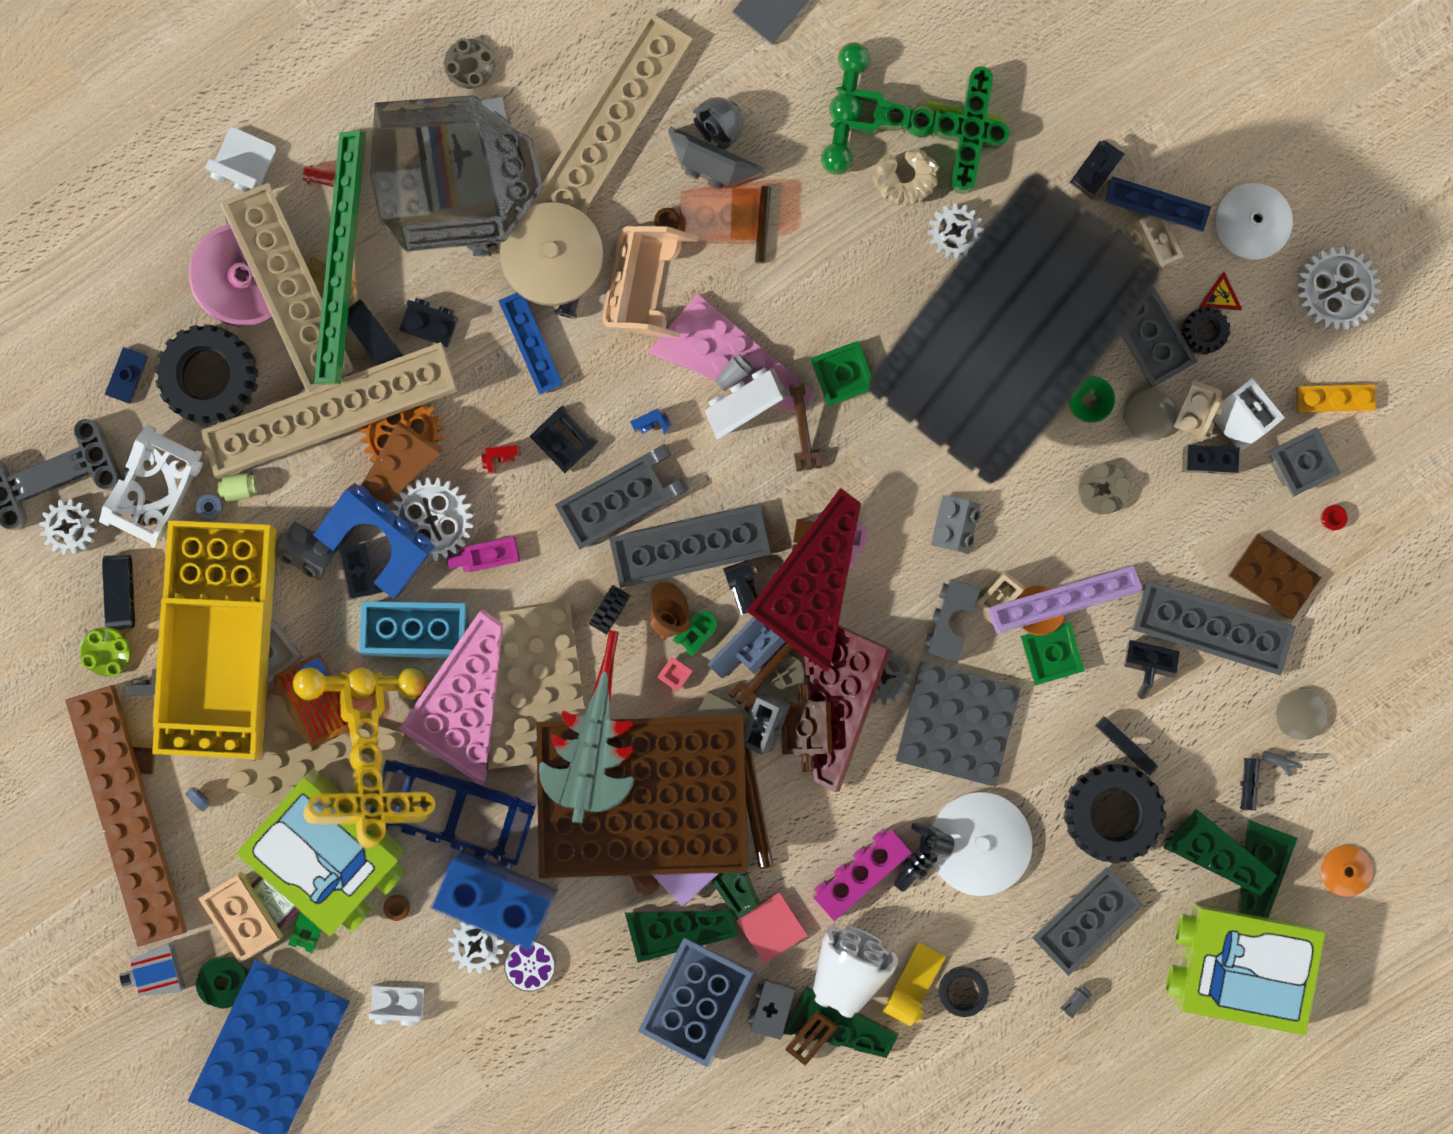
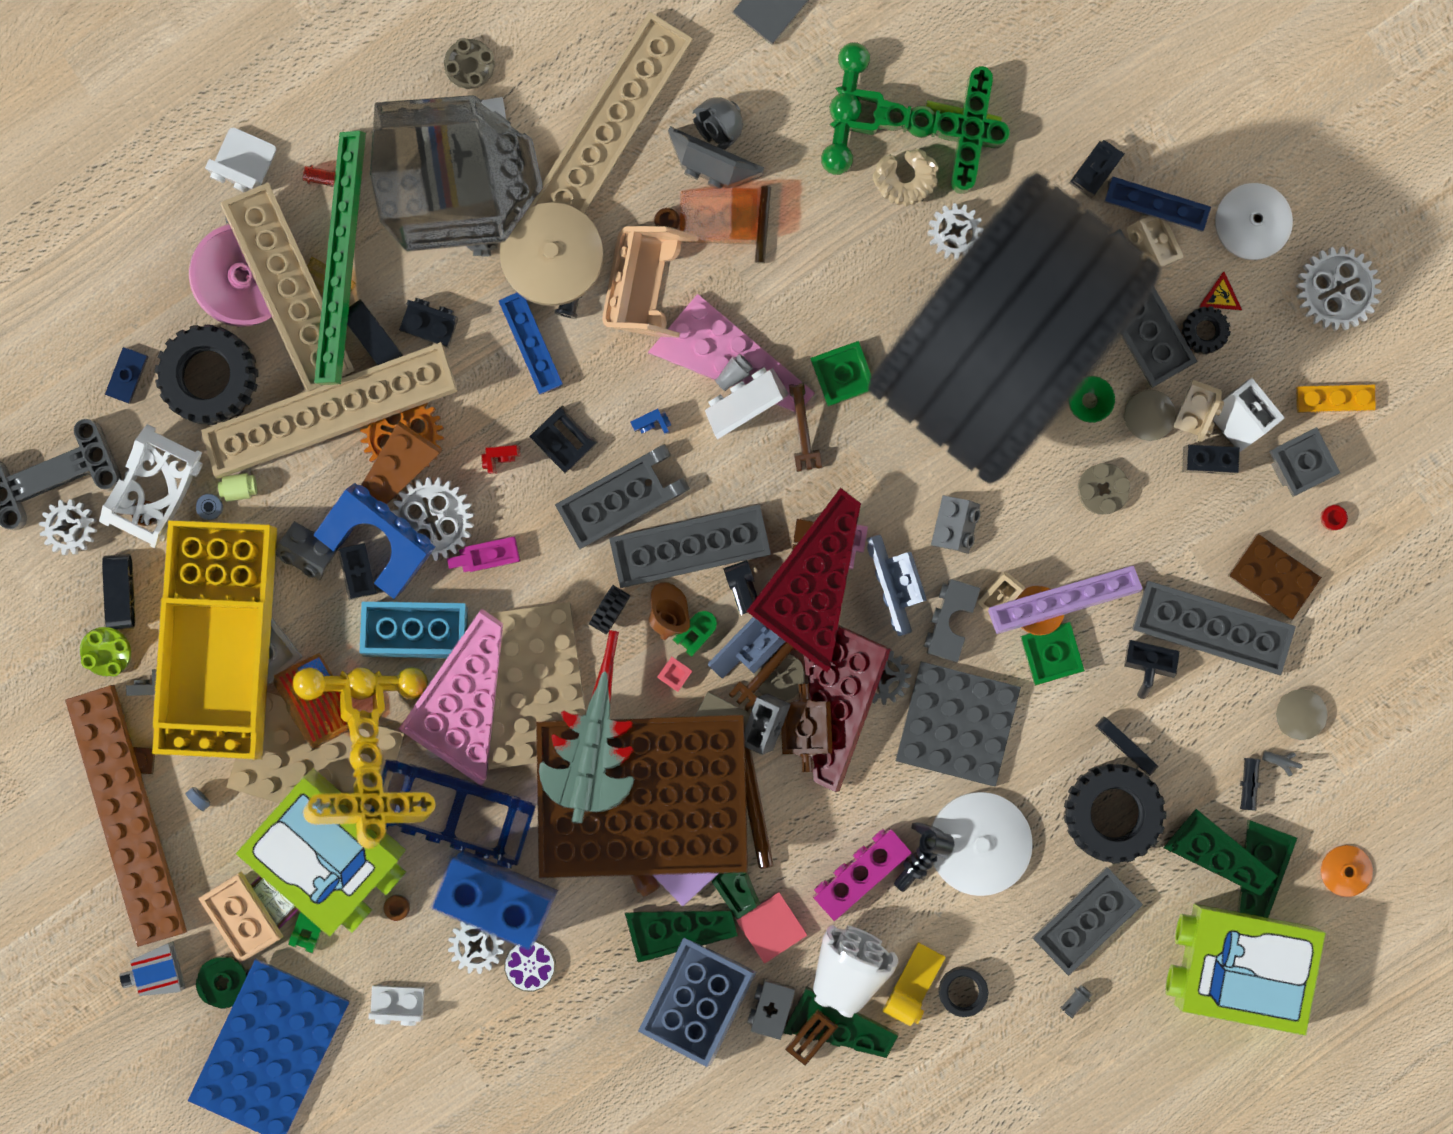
(899, 582): none -> sand blue bracket

